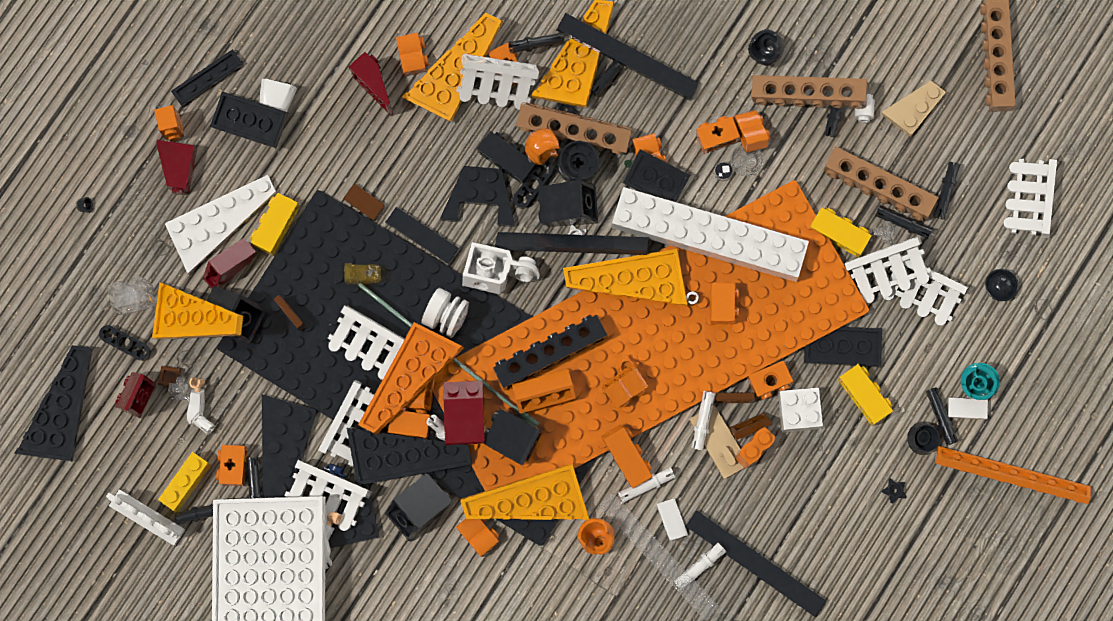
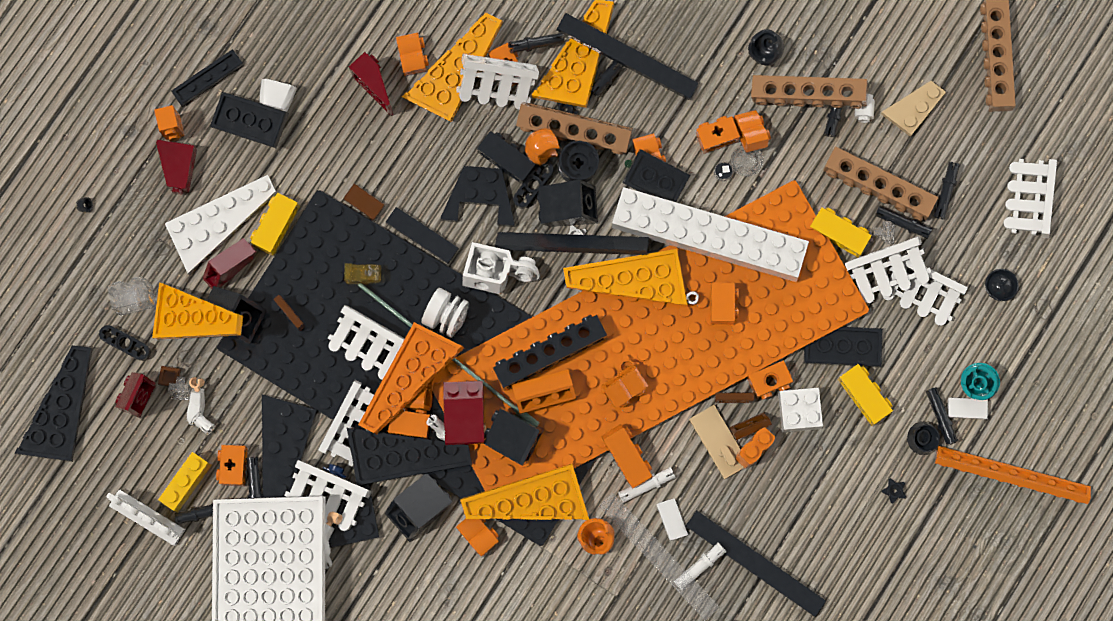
(701, 428): white pin -> none

